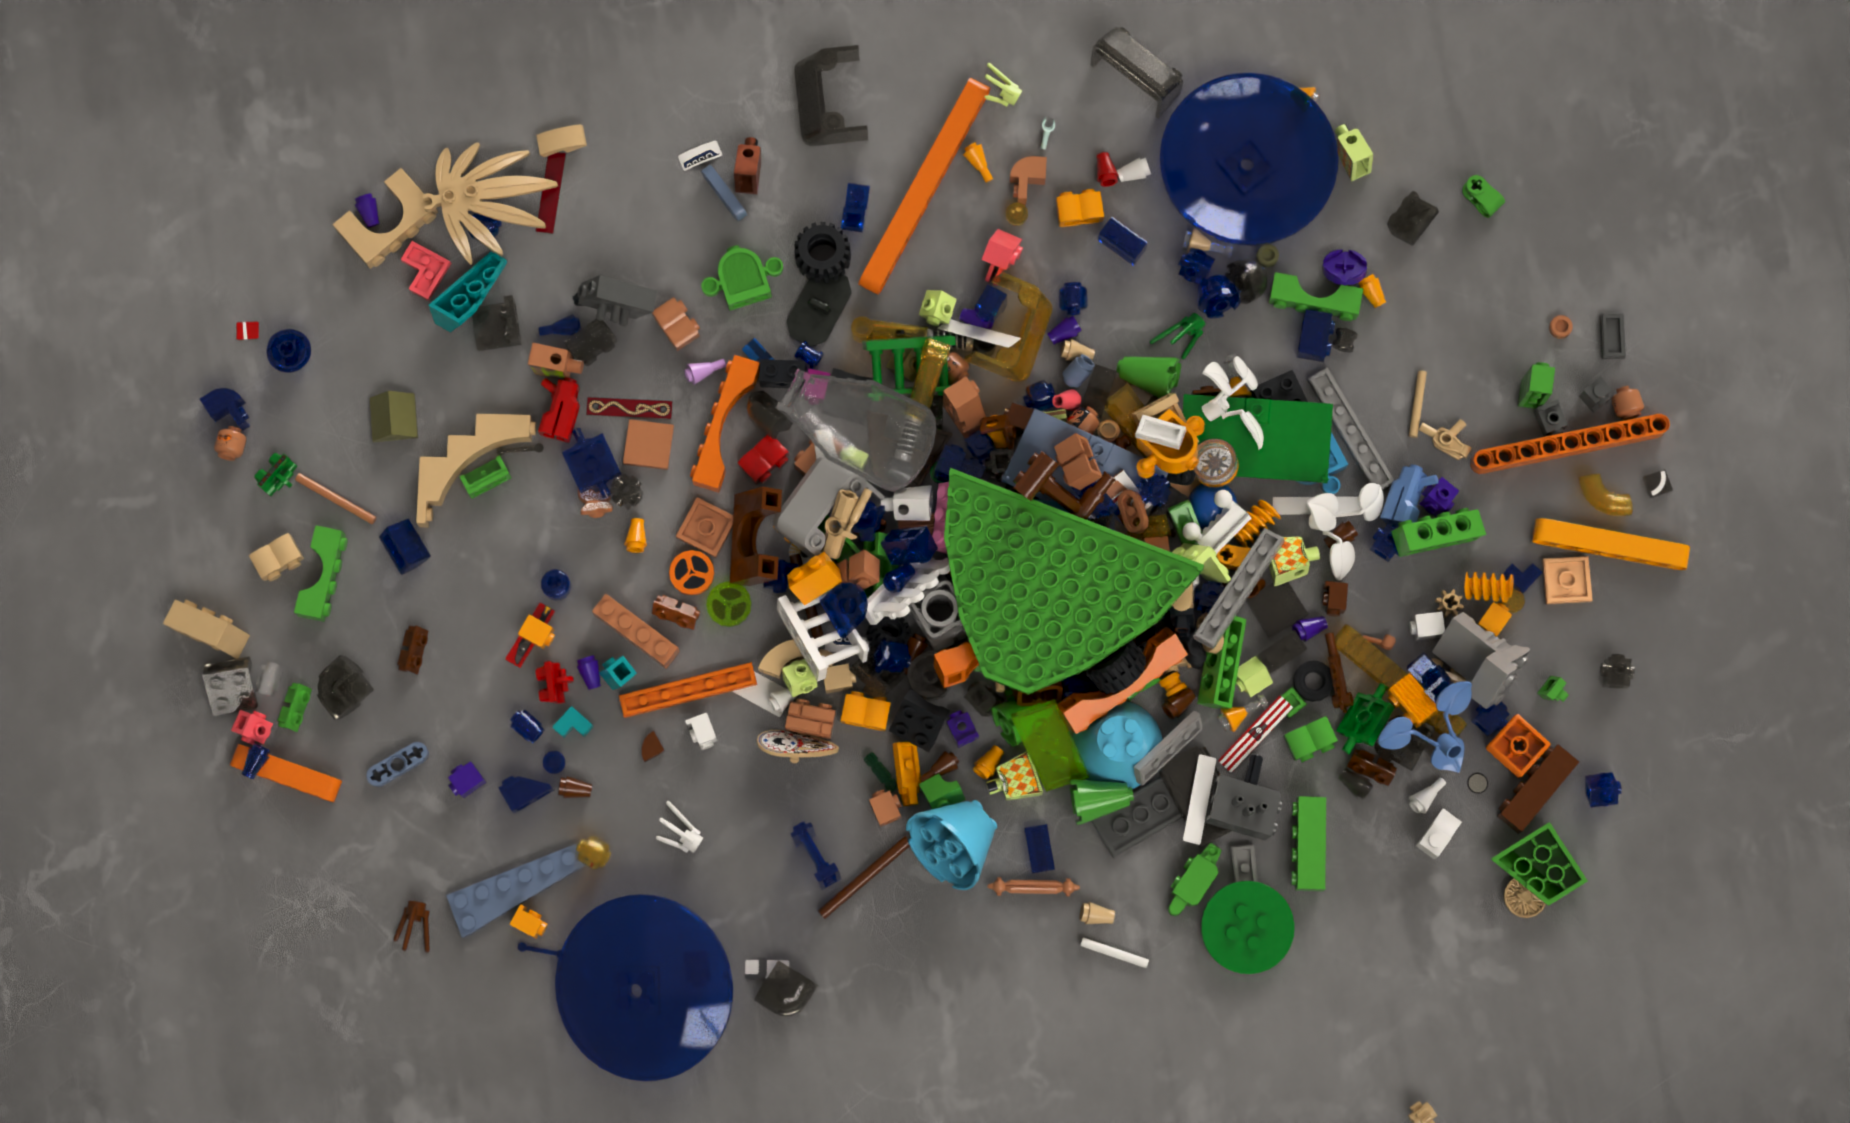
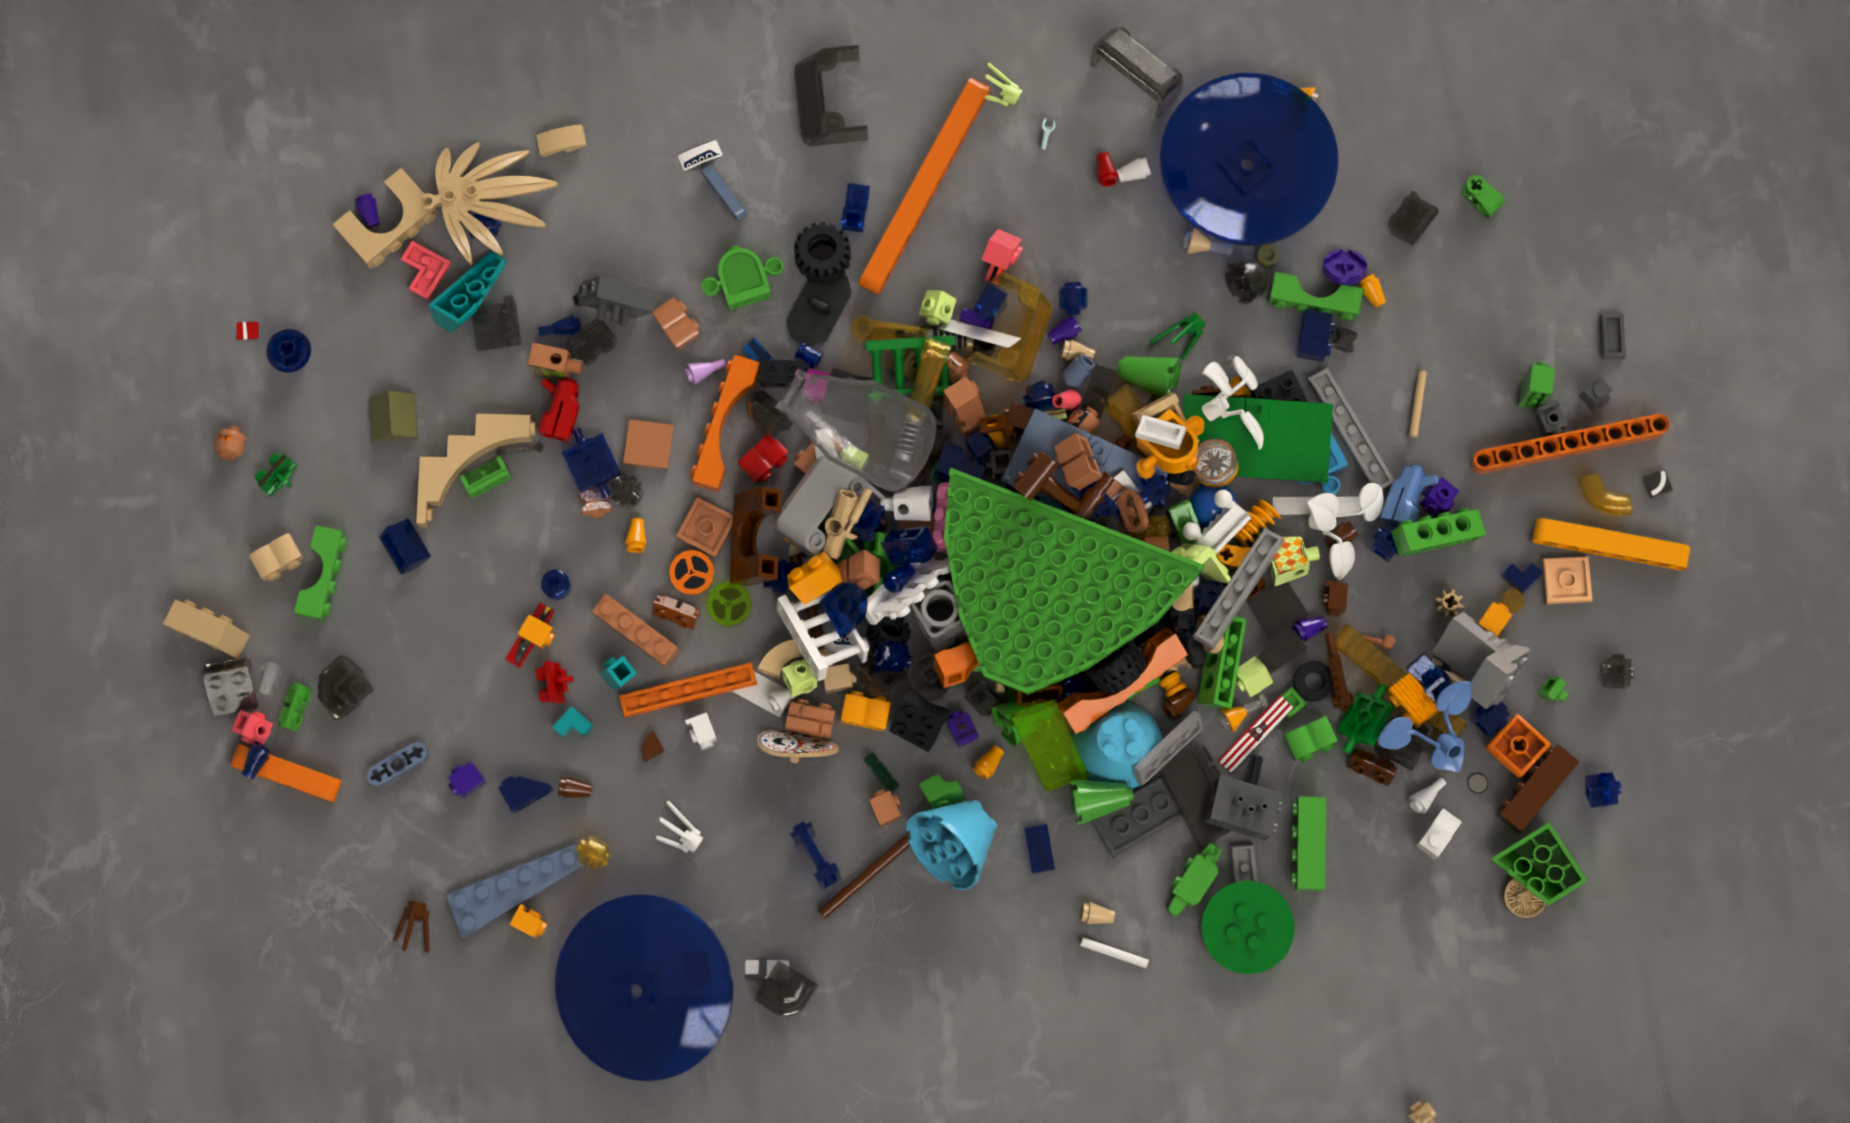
(224, 402): clear blue brick -> none
(335, 498): nougat bar -> none
(415, 639): reddish brown hinge -> none
(523, 947): clear blue hinge -> none
(526, 725): clear blue brick -> none
(550, 197): dark red sticker -> none
(554, 762): clear blue plate -> none
(589, 671): dark purple cone -> none
(629, 408): sticker -> none
(748, 167): copper torso -> none
(907, 771): light orange hinge -> none
(916, 646): reddish brown cone -> none
(945, 764): reddish brown cone -> none
(975, 155): light orange cone -> none
(1016, 214): clear yellow tile -> none
(1016, 779): torso -> none
(1027, 171): nougat brick -> none
(1033, 886): nougat wheel -> none
(1079, 208): light orange brick -> none
(1108, 430): tan plate -> none
(1122, 241): clear blue brick -> none
(1195, 265): clear blue brick -> none
(1199, 799): white sticker -> none
(1217, 296): clear blue cone -> none
(1353, 152): yellowish green torso -> none
(1357, 784): clear smoke cone -> none
(1427, 626): white brick -> none
(1446, 440): tan piece -> none
(1488, 587): light orange piece -> none
(1560, 327): nougat tile -> none
(1627, 403): nougat head -> none

